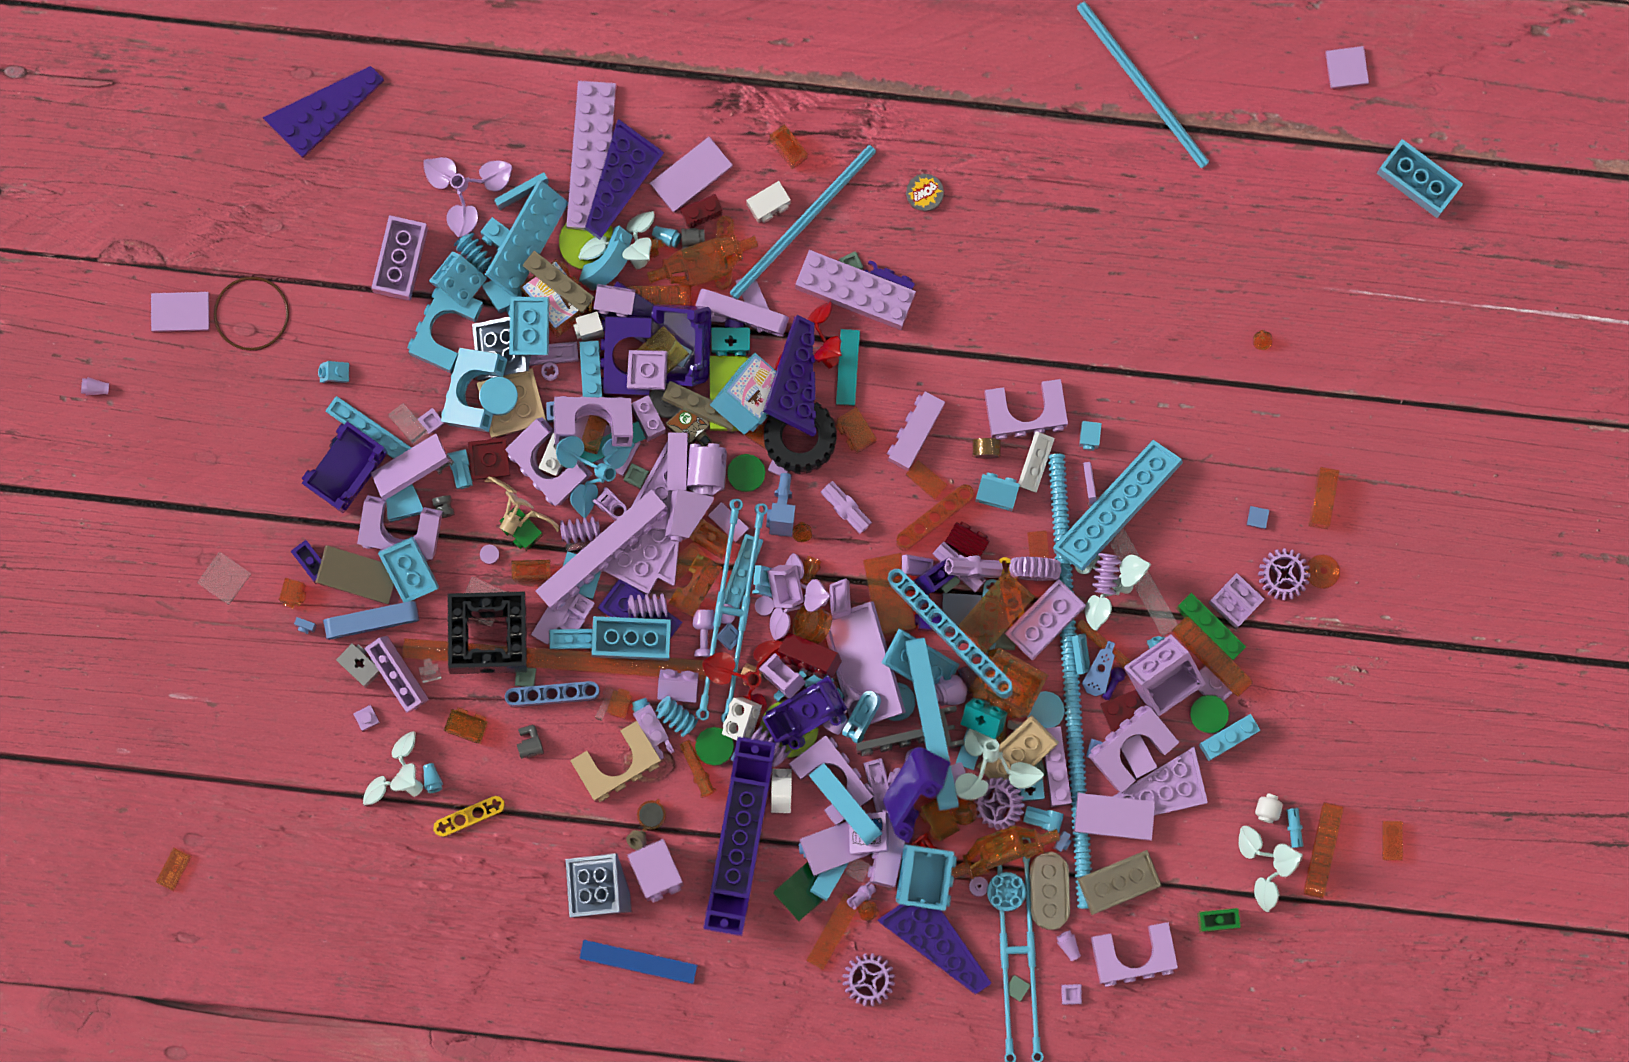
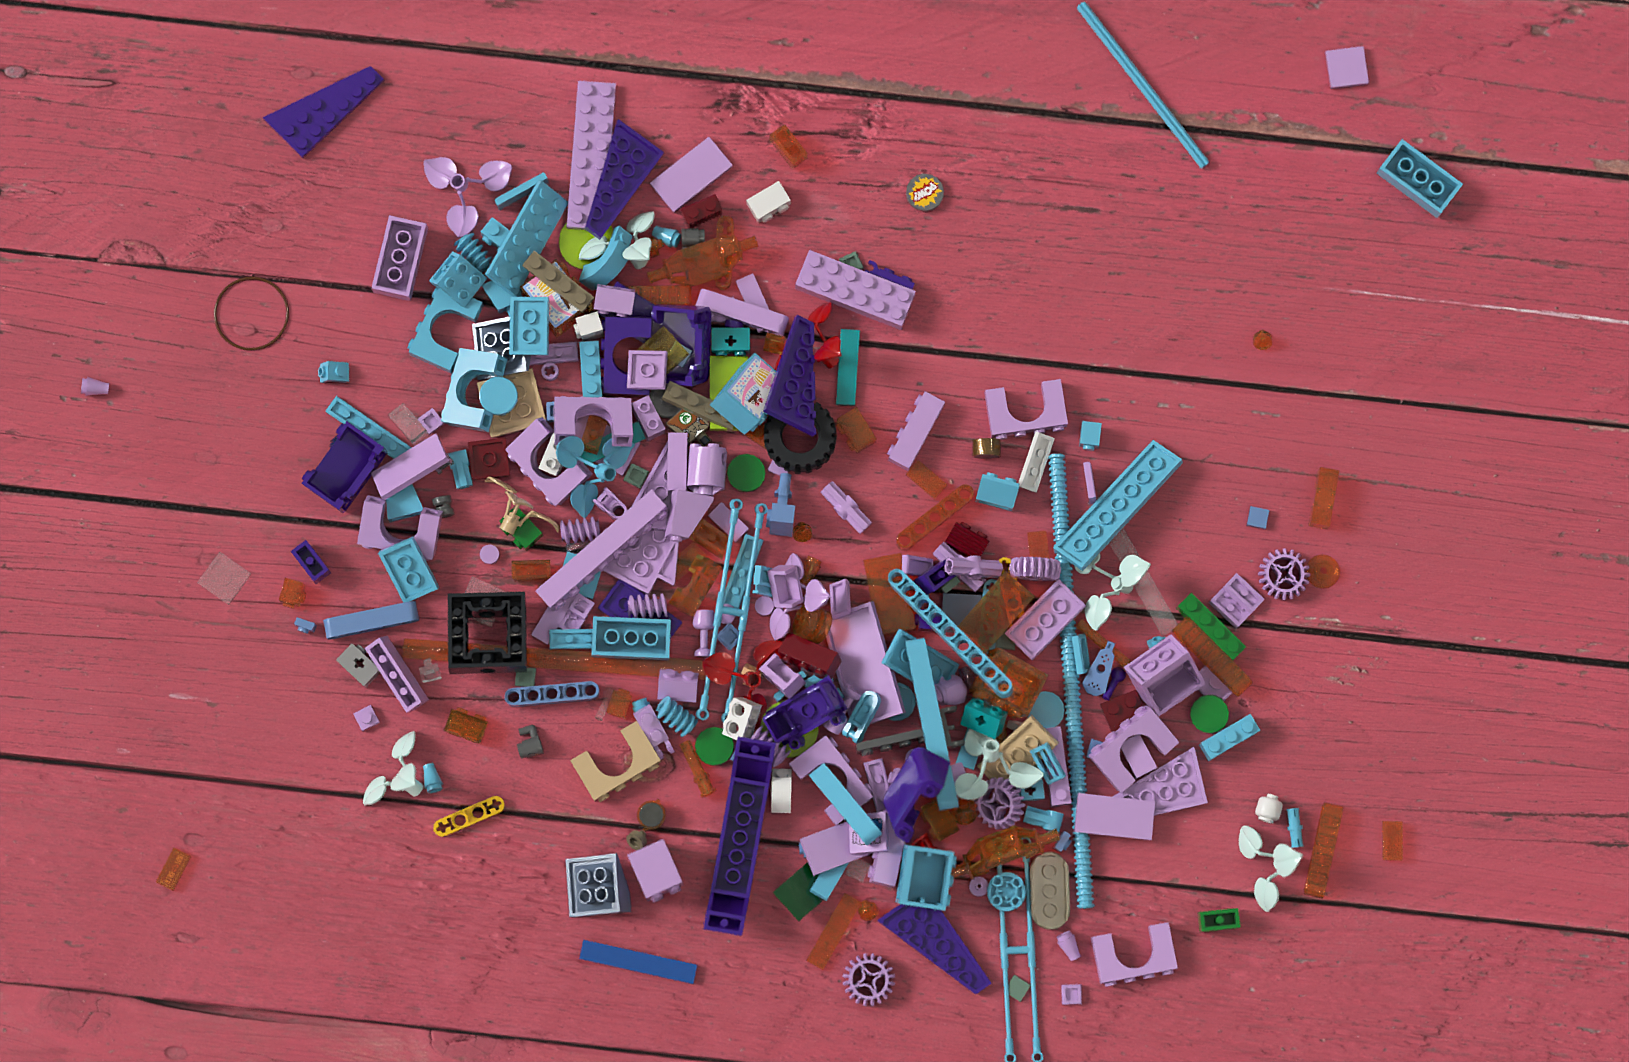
(180, 311): lavender tile -> none
(355, 575): dark tan tile -> none
(774, 343): none -> clear orange plate
(802, 222): medium azure axle -> none
(864, 893): lavender pin -> none
(1046, 746): none -> medium azure tile
(1107, 573): lavender piece -> none
(1119, 882): dark tan tile -> none

